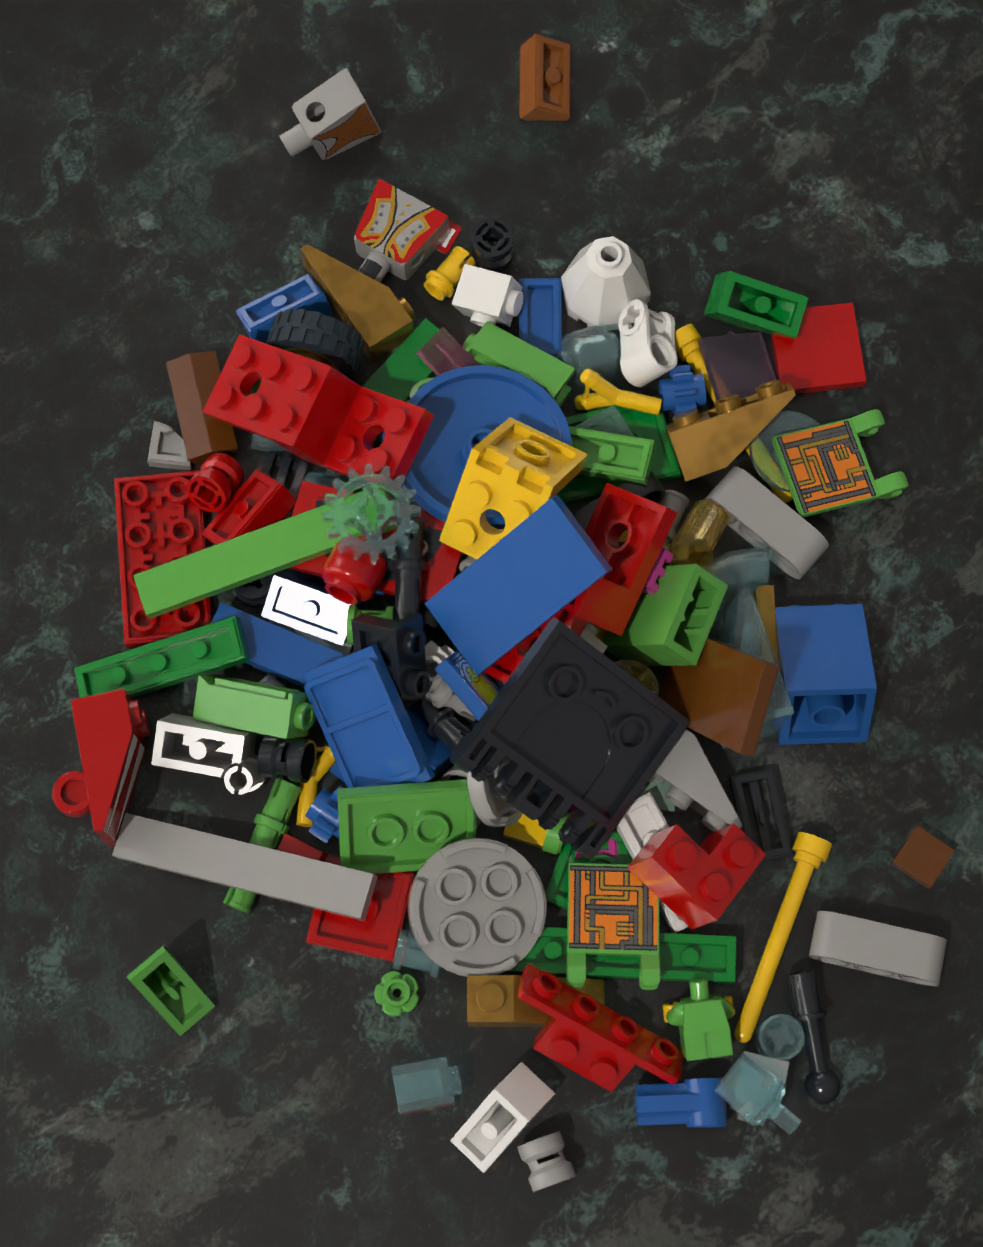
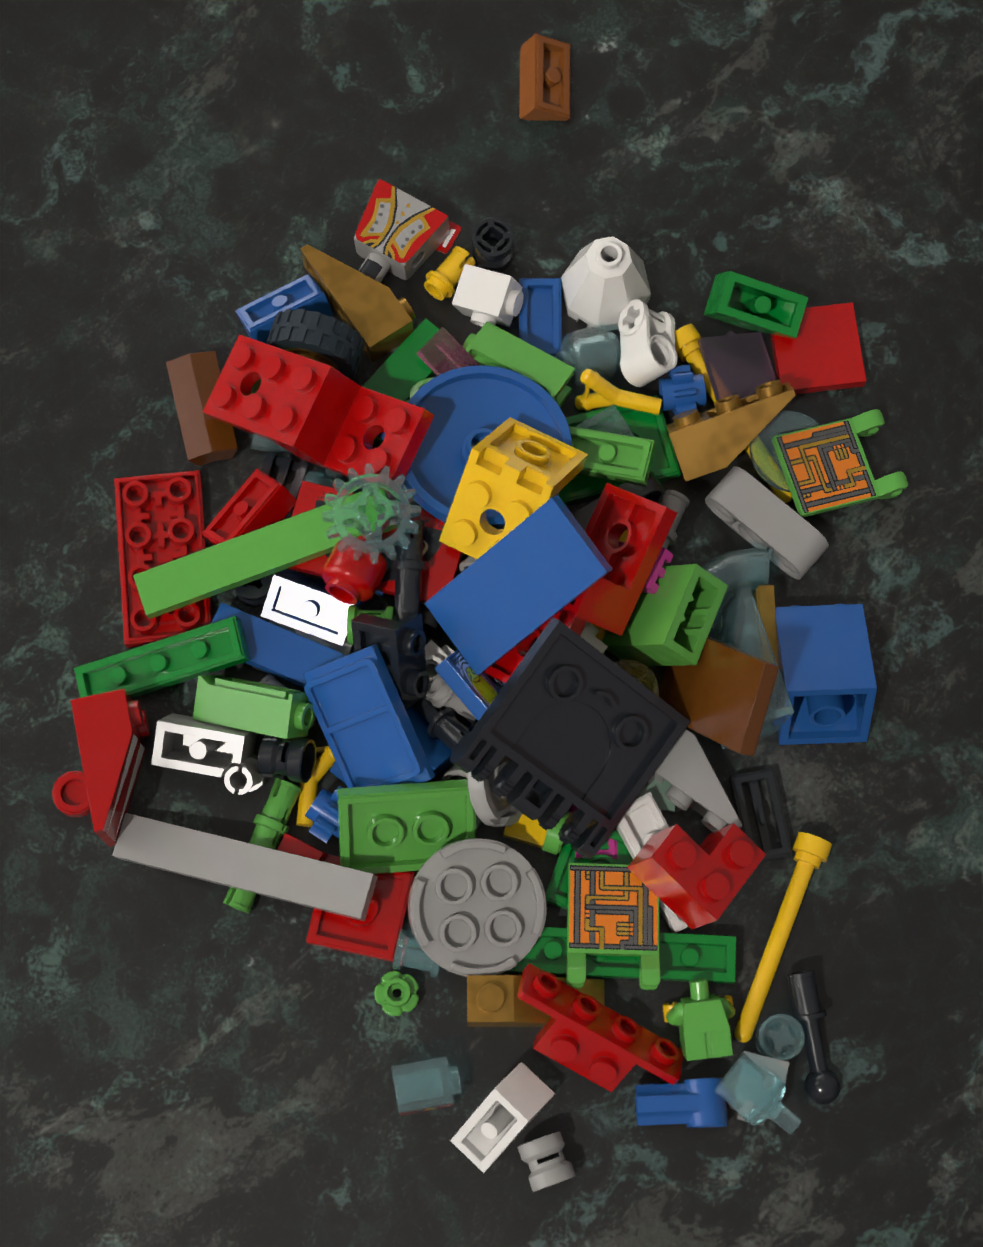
(167, 449): light grey tile -> none
(171, 990): bright green slope -> none
(215, 482): red wheel -> none
(331, 119): light grey torso -> none
(698, 535): clear yellow piece -> none
(878, 948): light grey beam -> none
(922, 857): reddish brown tile -> none

